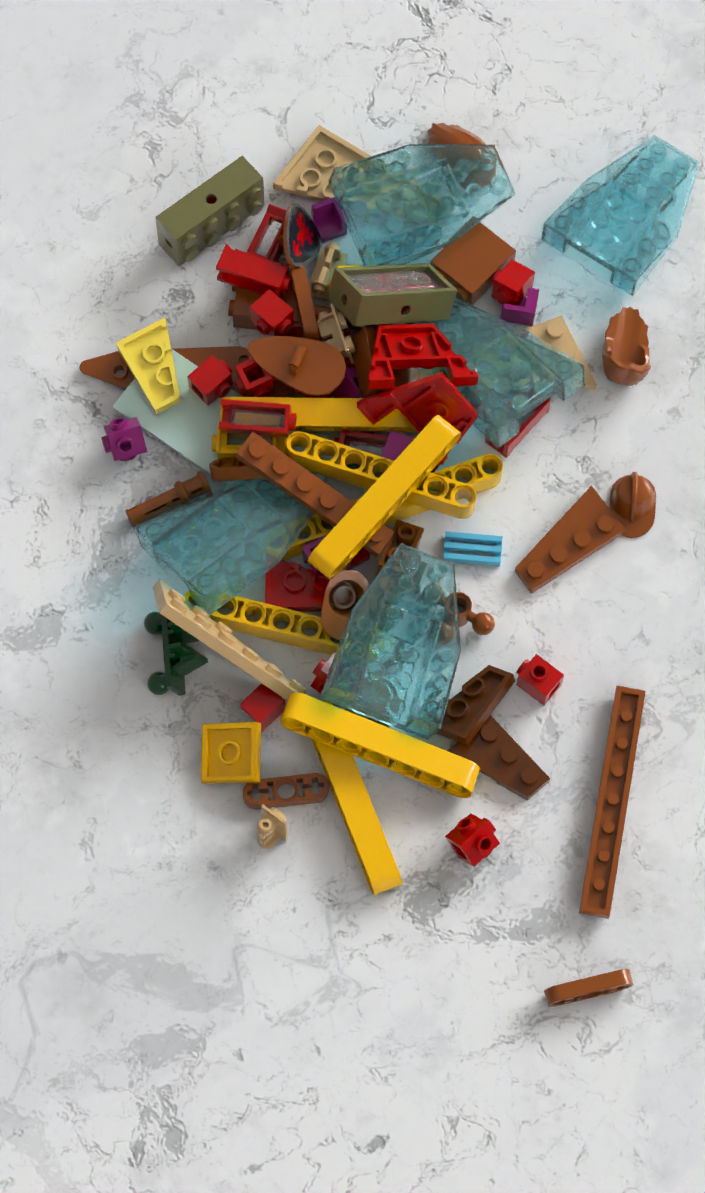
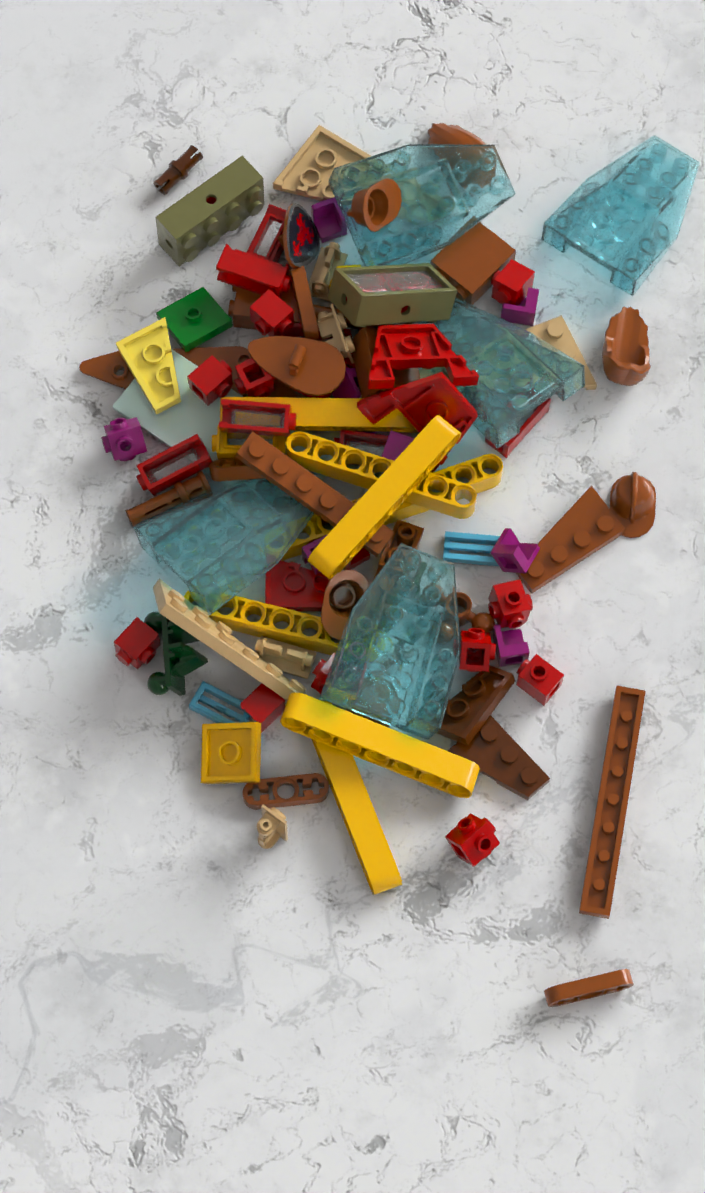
(137, 644): none -> red brick
(173, 465): none -> red window
(178, 170): none -> reddish brown pin
(195, 319): none -> green plate
(217, 706): none -> medium azure tile
(286, 657): none -> tan hinge
(376, 205): none -> dark orange piece
(479, 658): none -> red brick
(509, 604): none -> red brick
(510, 646): none -> magenta panel
(512, 554): none -> magenta panel

